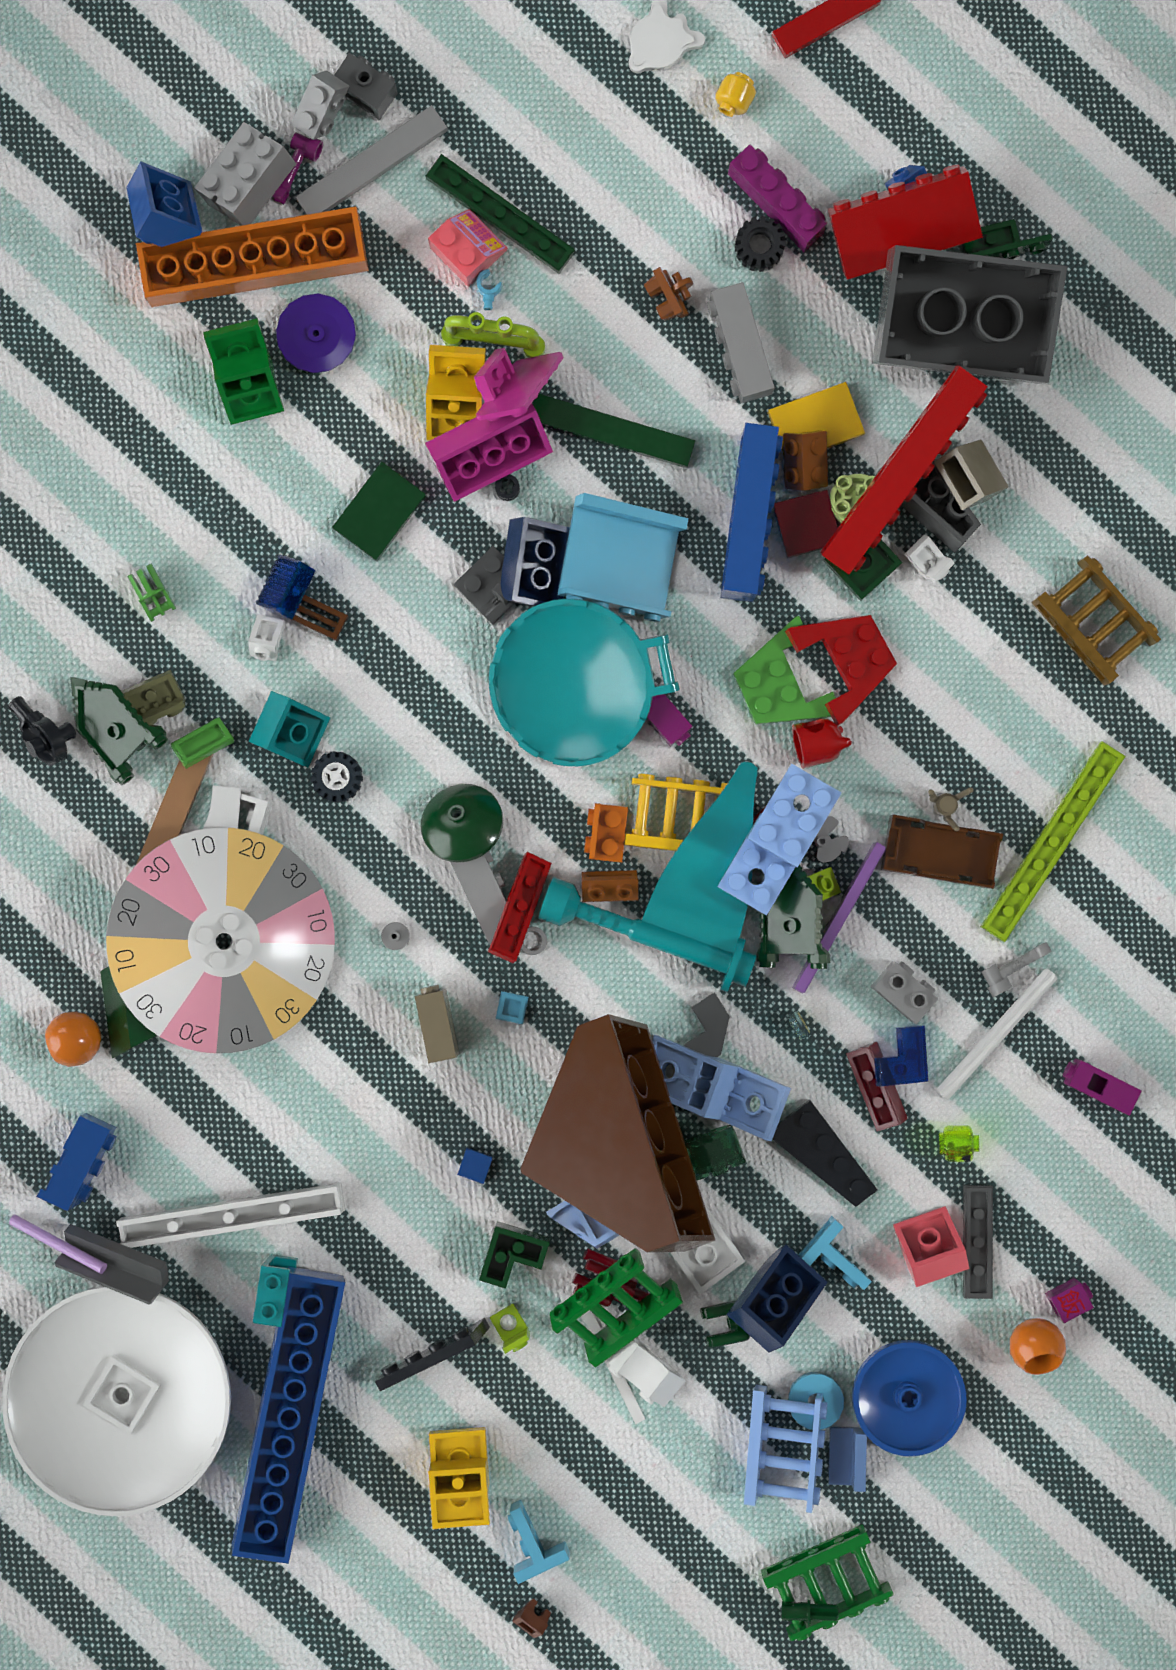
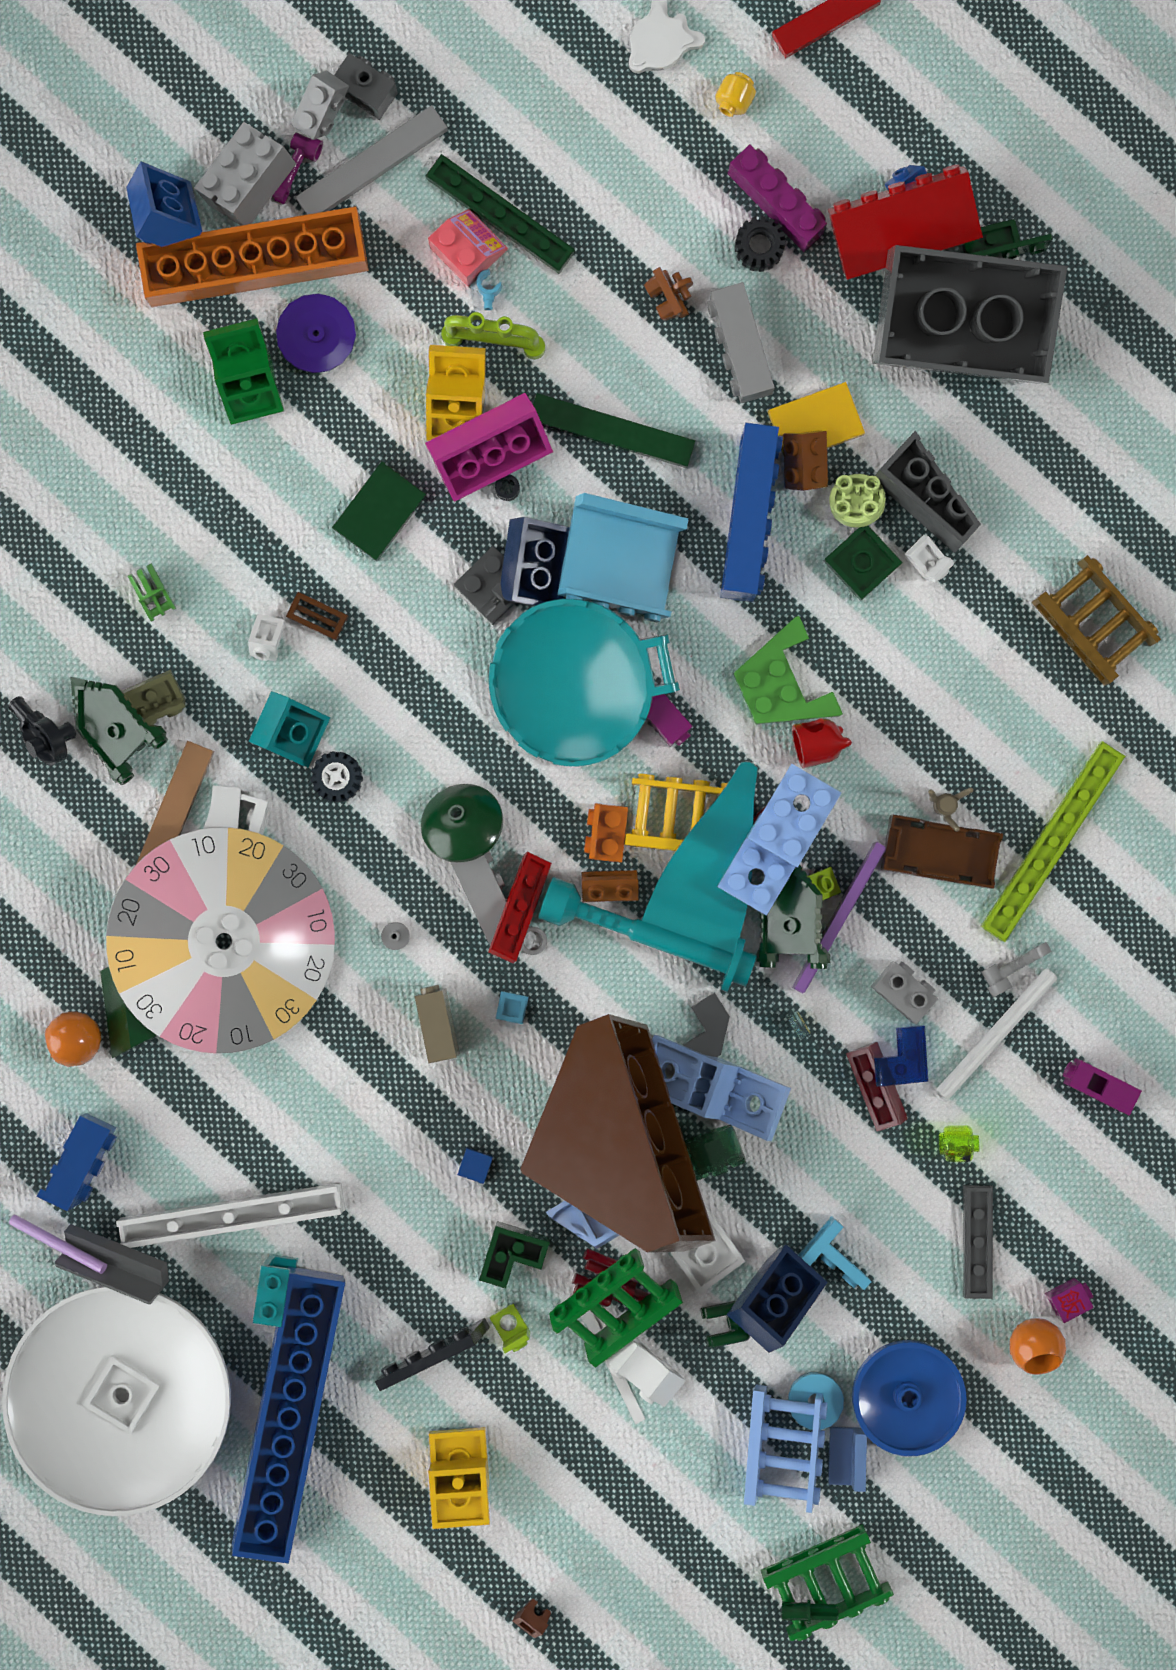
(202, 742): bright green tile -> none
(285, 587): clear blue brick -> none
(510, 387): dark pink bracket -> none
(540, 1559): medium azure bracket -> none
(805, 523): dark red tile -> none
(817, 1147): black wing -> none
(829, 848): light grey piece -> none
(857, 654): red wing -> none
(903, 470): red brick -> none
(931, 1246): coral slope -> none
(971, 474): dark tan brick -> none

